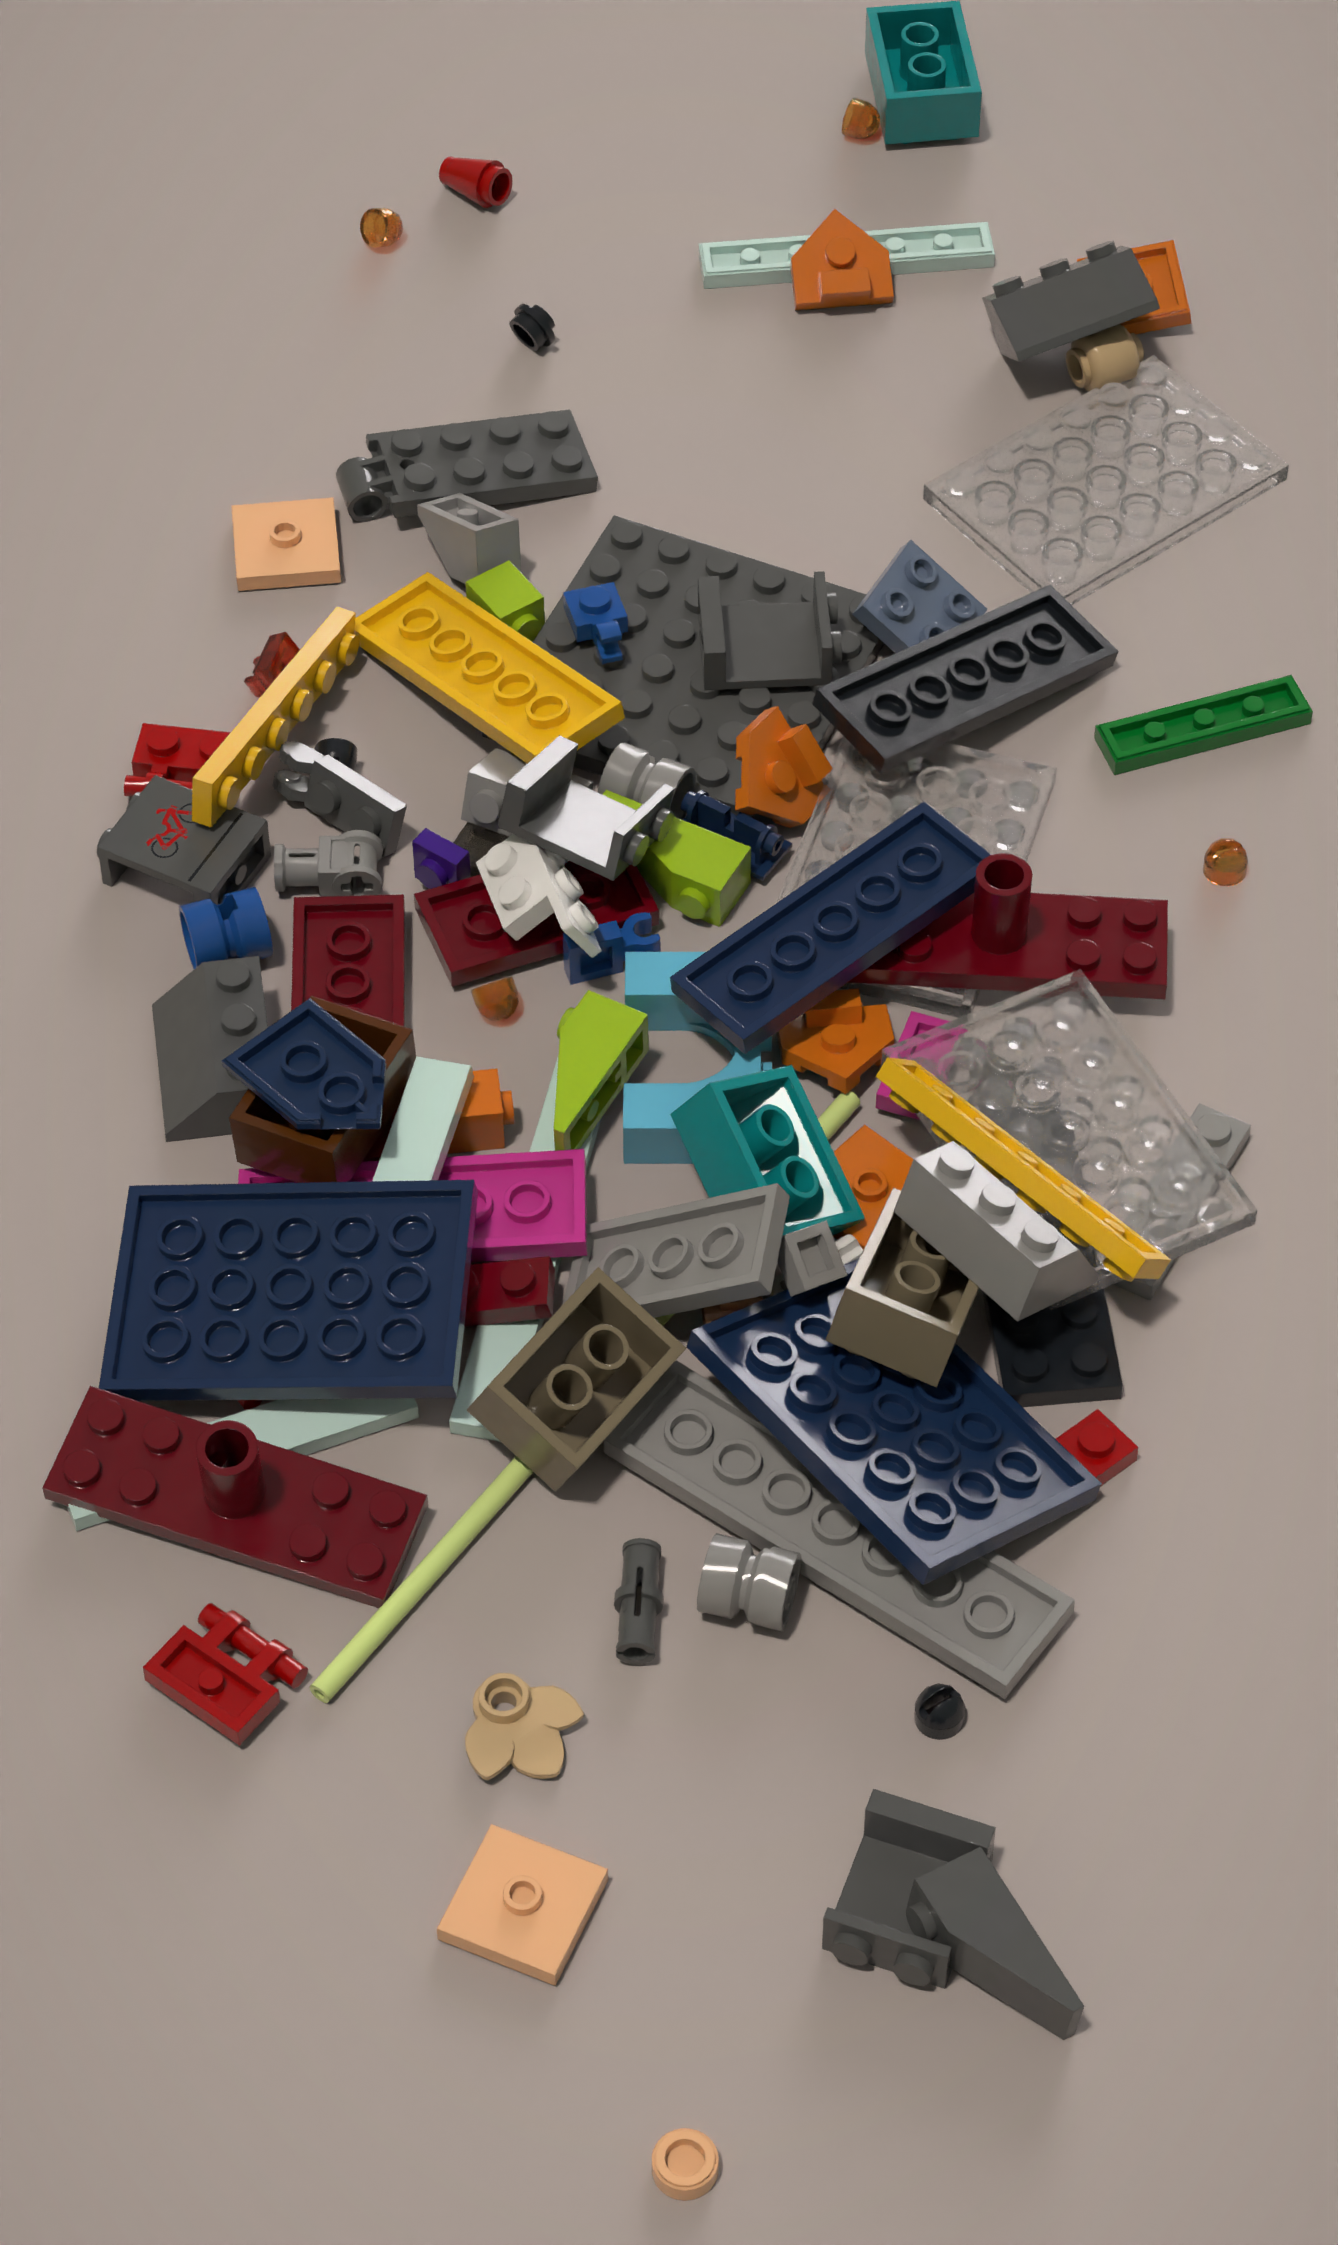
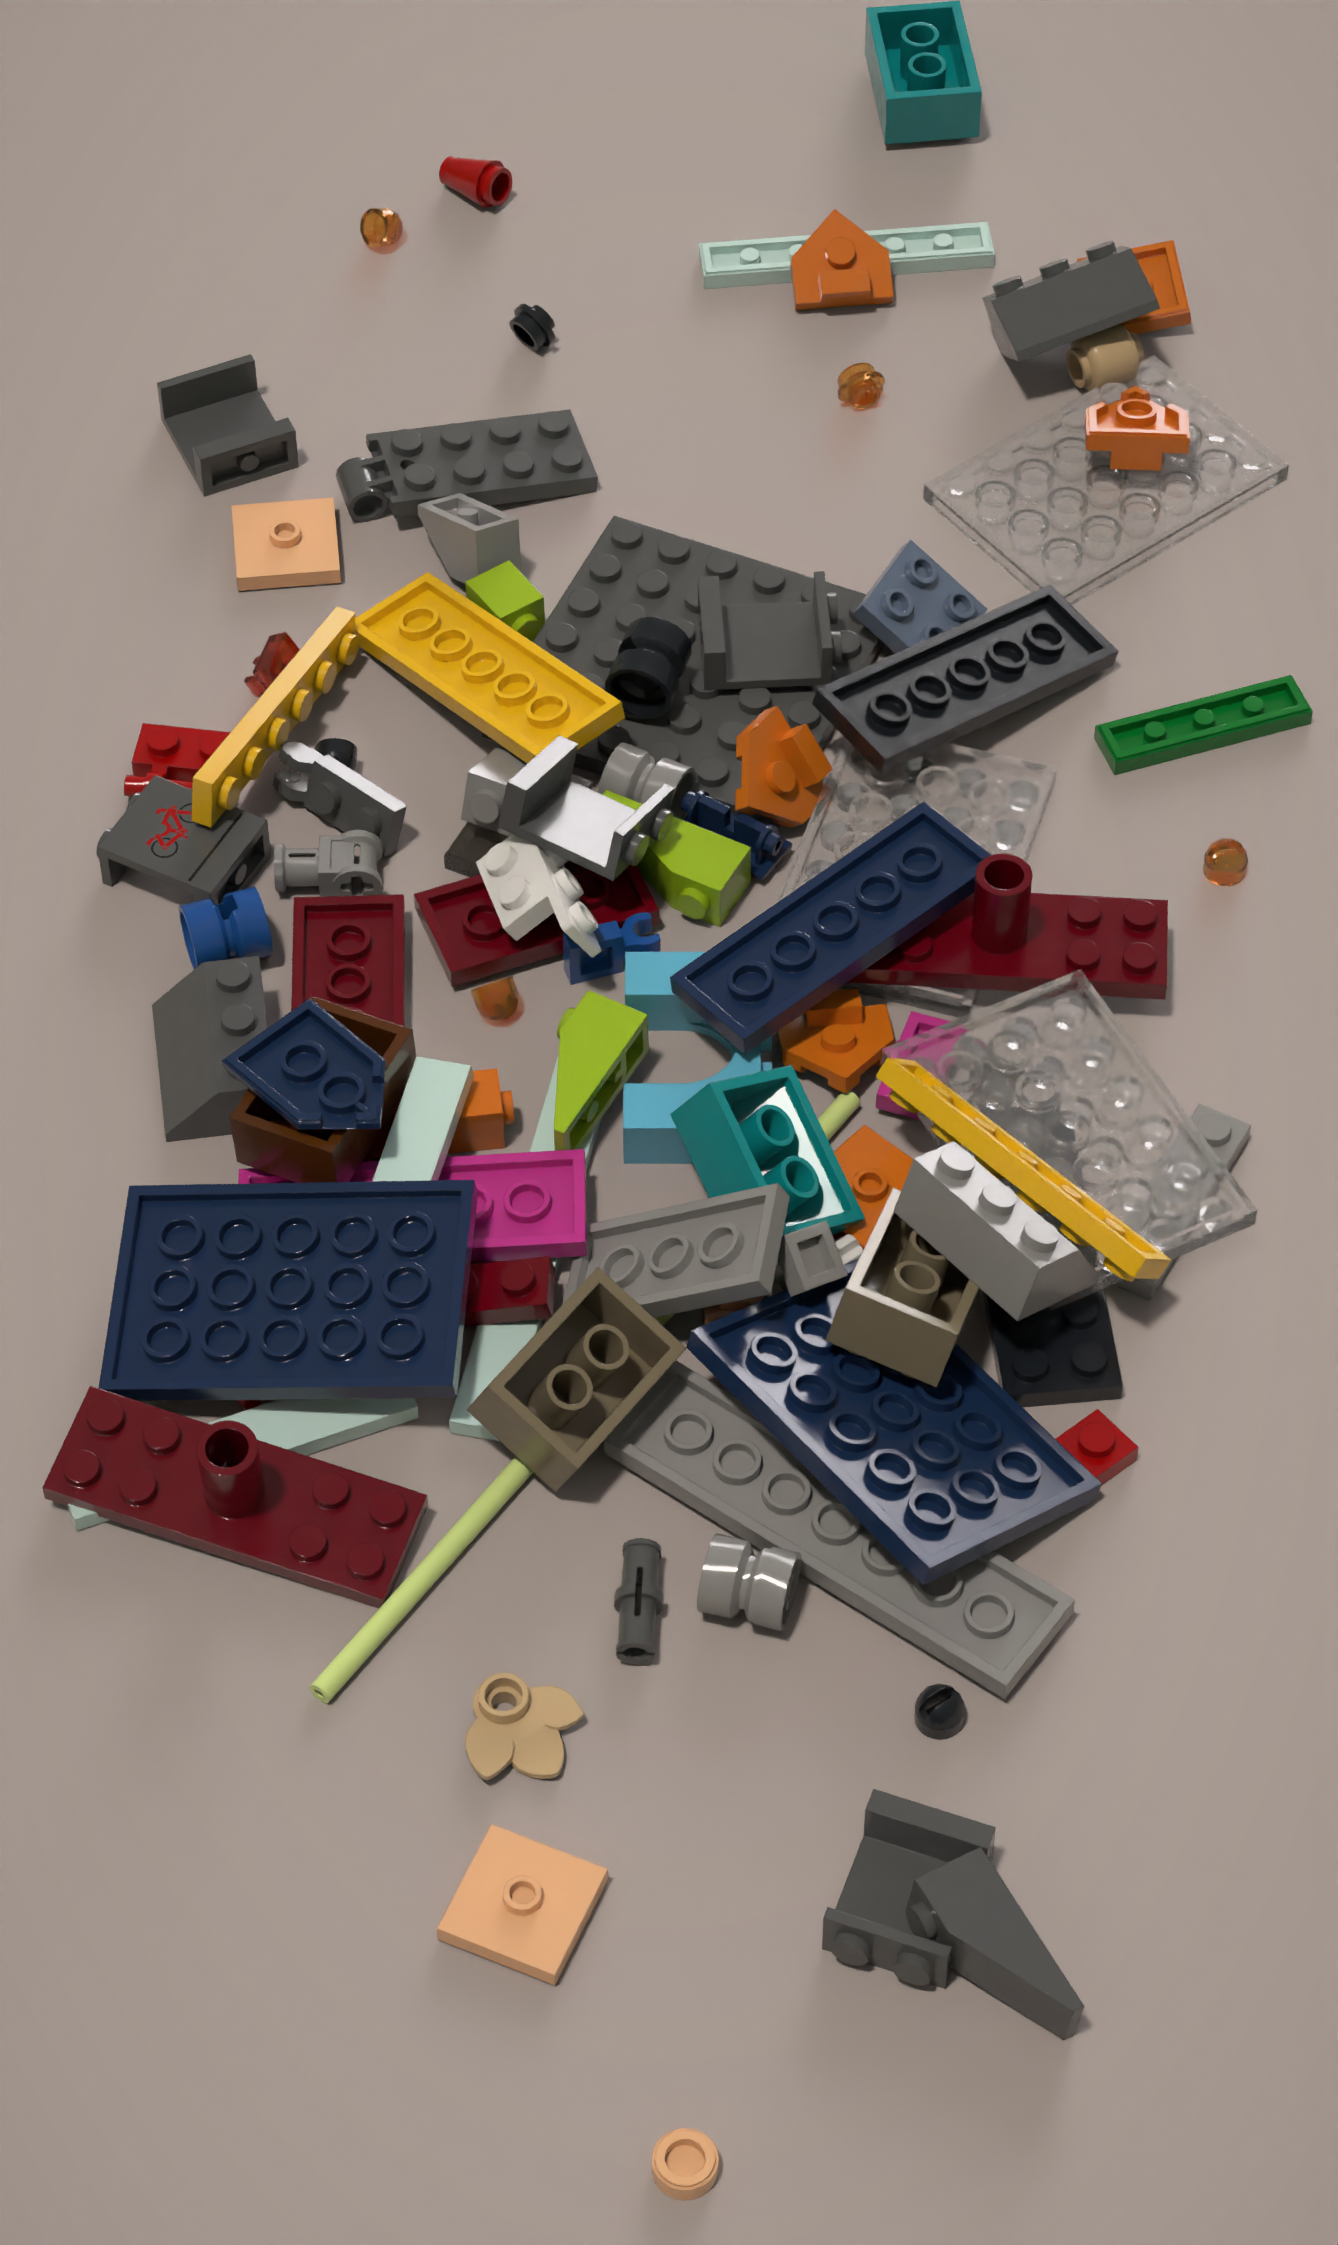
(215, 1685): red plate -> none
(226, 426): none -> dark grey panel
(439, 860): dark purple plate -> none
(597, 615): blue plate -> none
(649, 667): none -> black wheel
(860, 119): clear orange hinge -> none
(860, 385): none -> clear orange plate
(1136, 430): none -> orange plate

